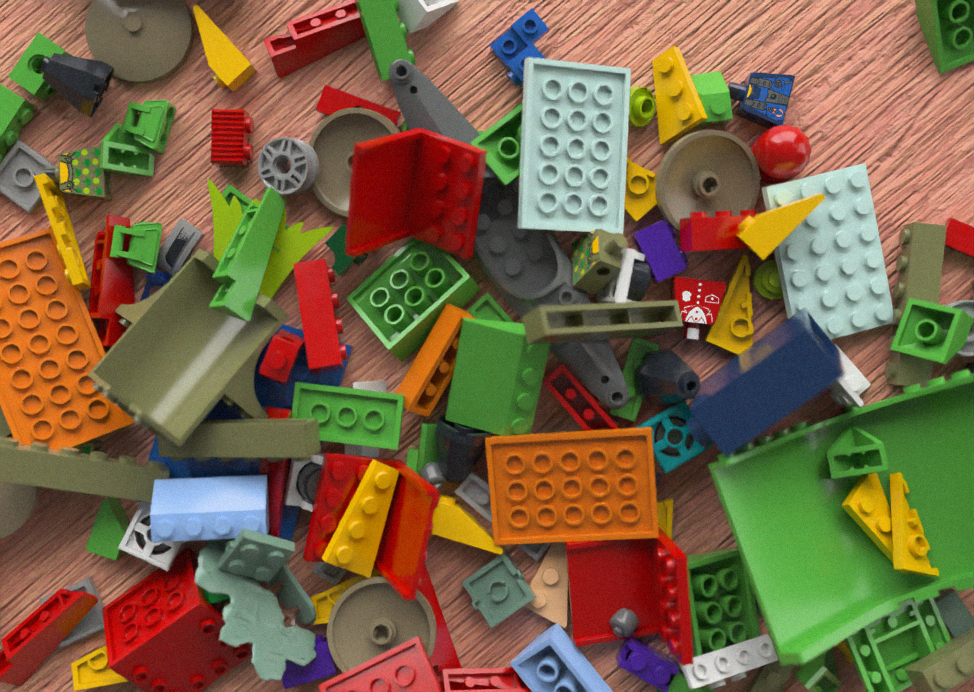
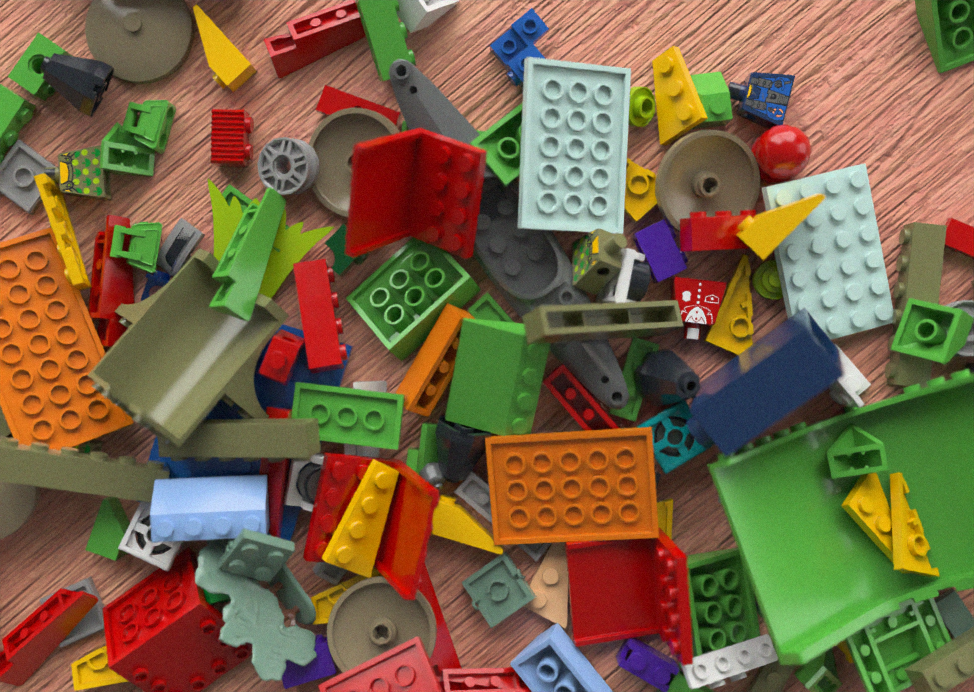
(624, 623): dark grey piece -> none

